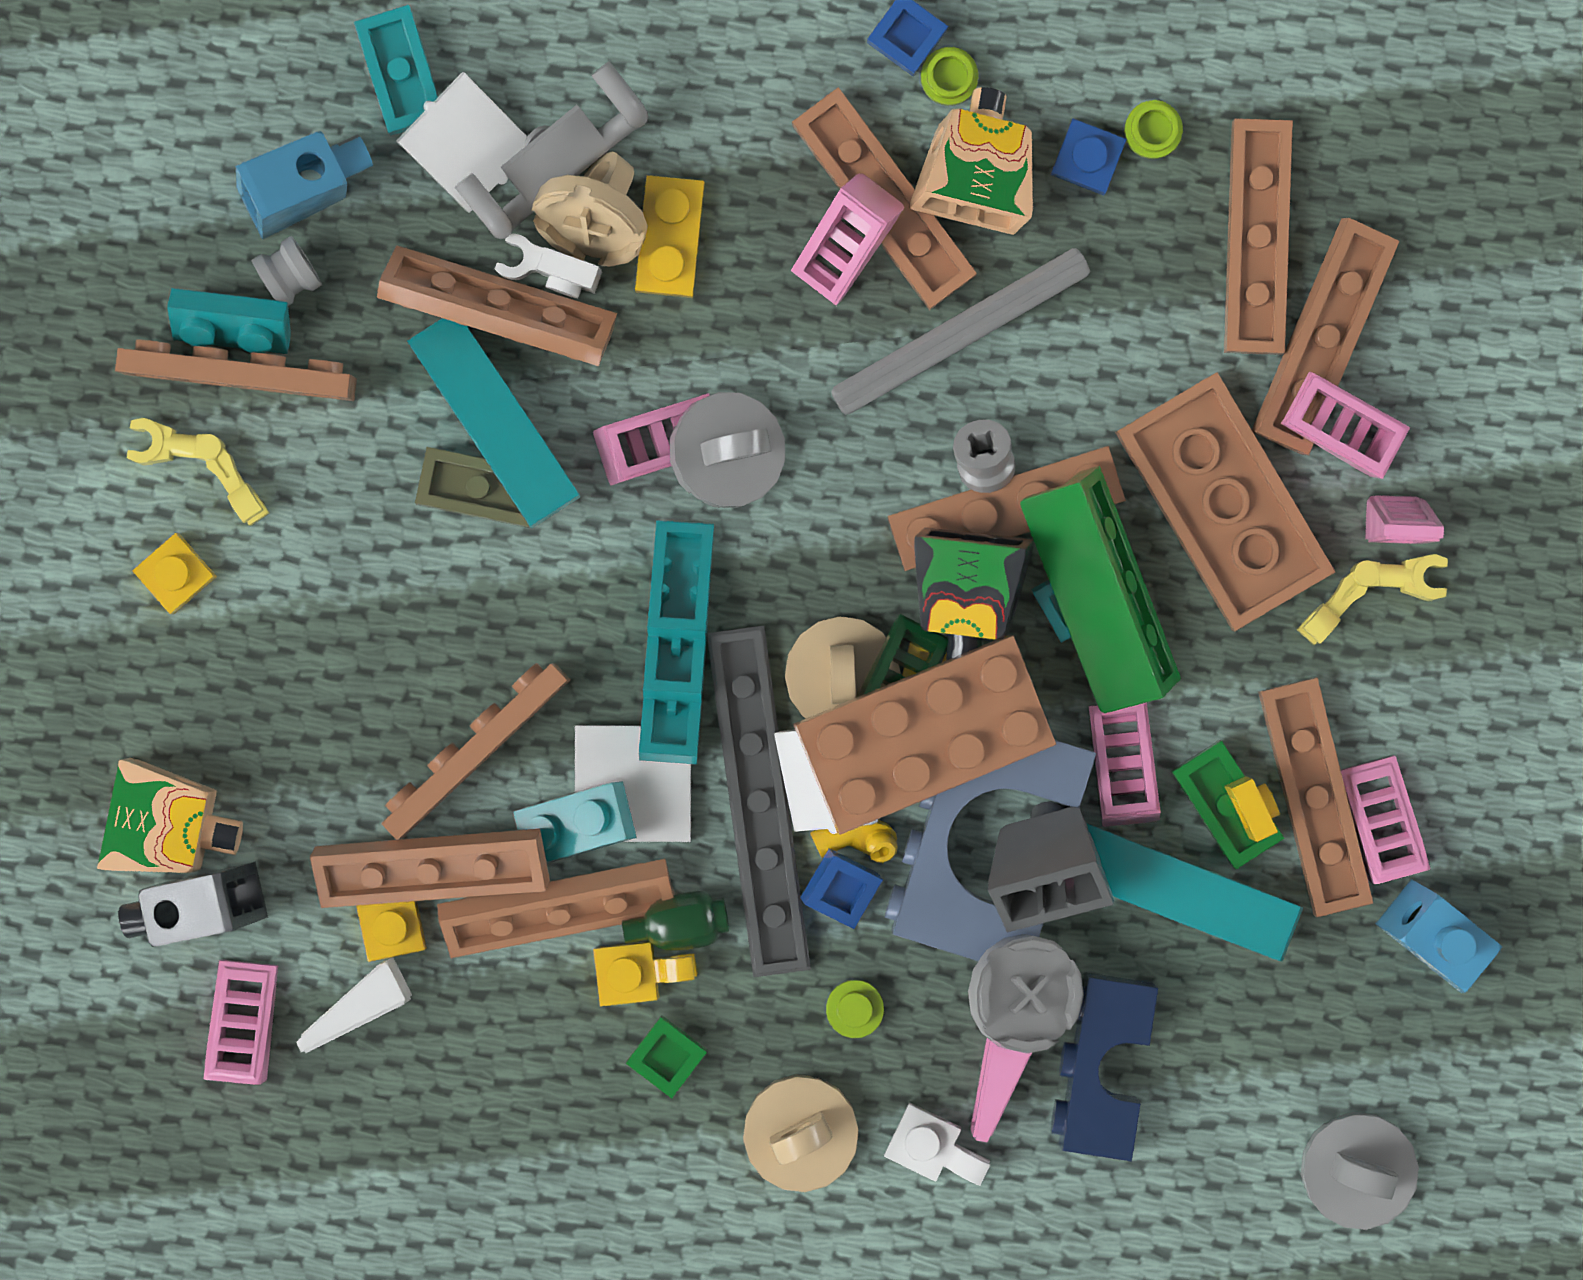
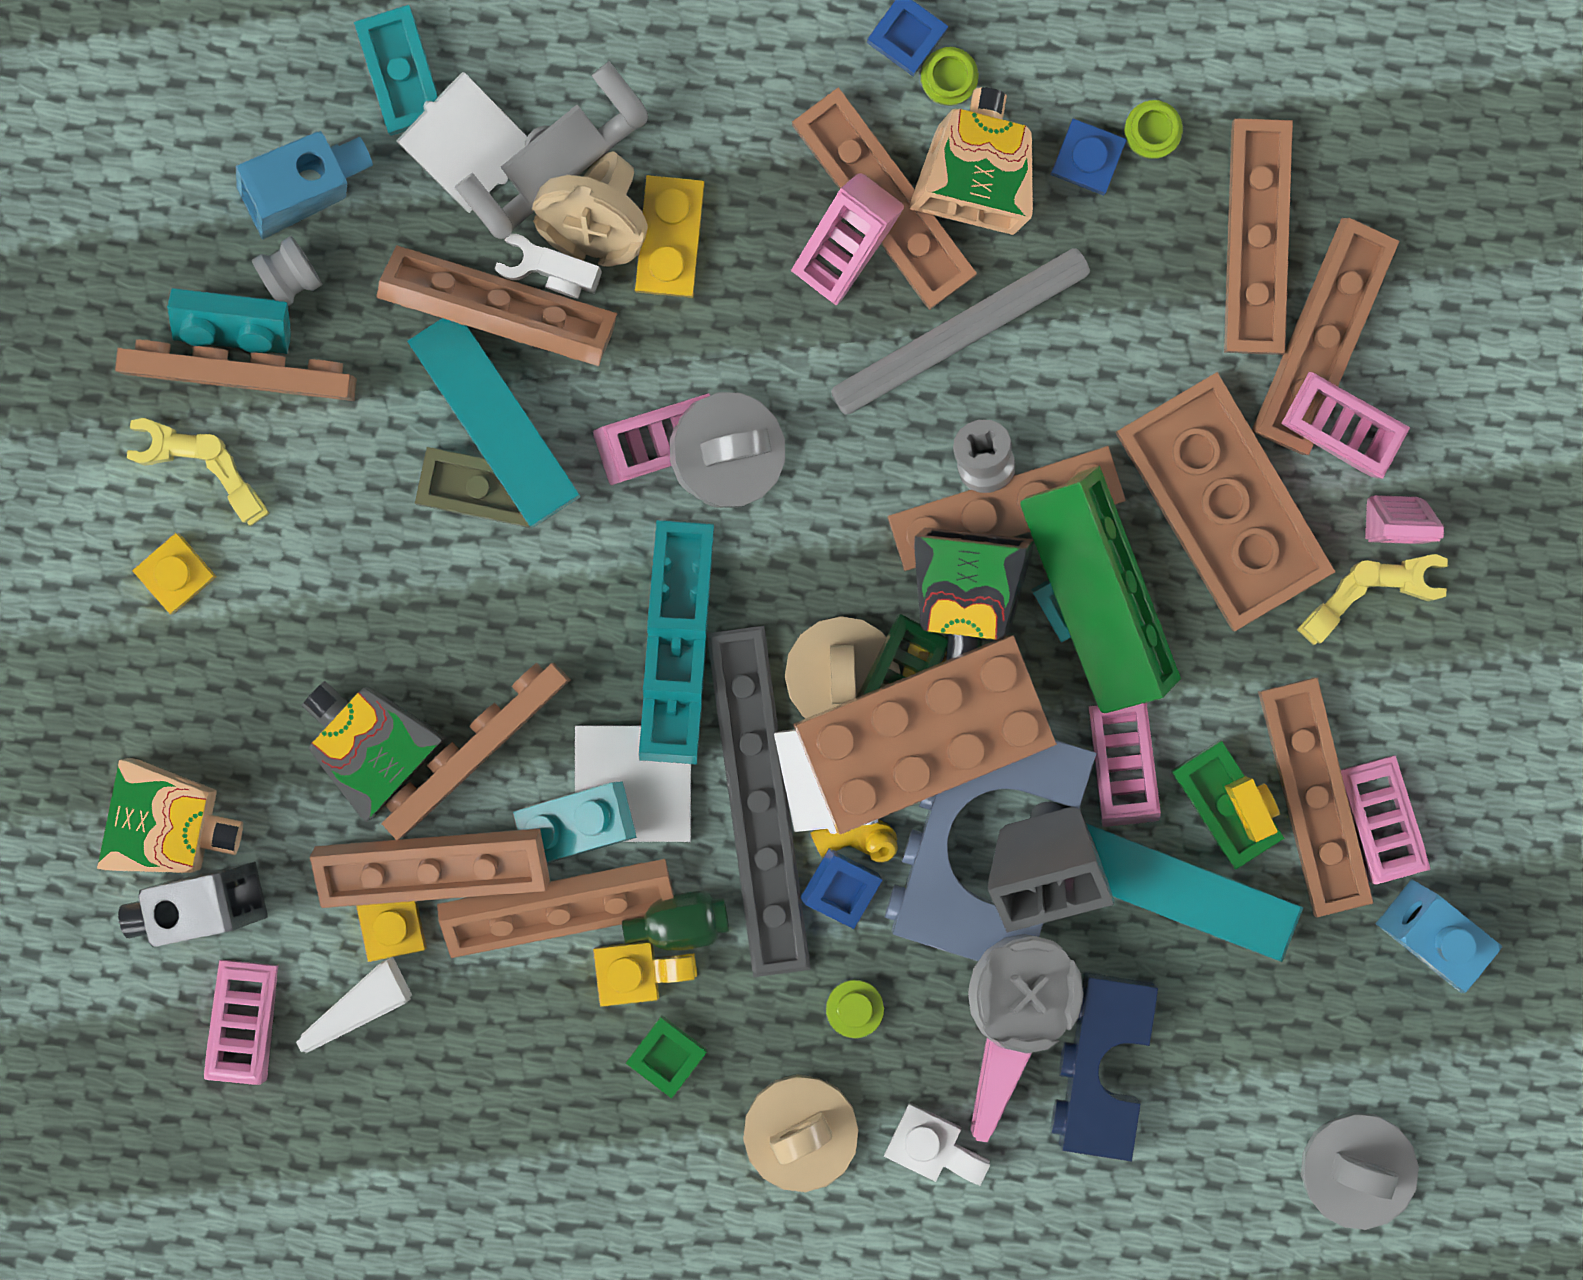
(368, 745): none -> torso

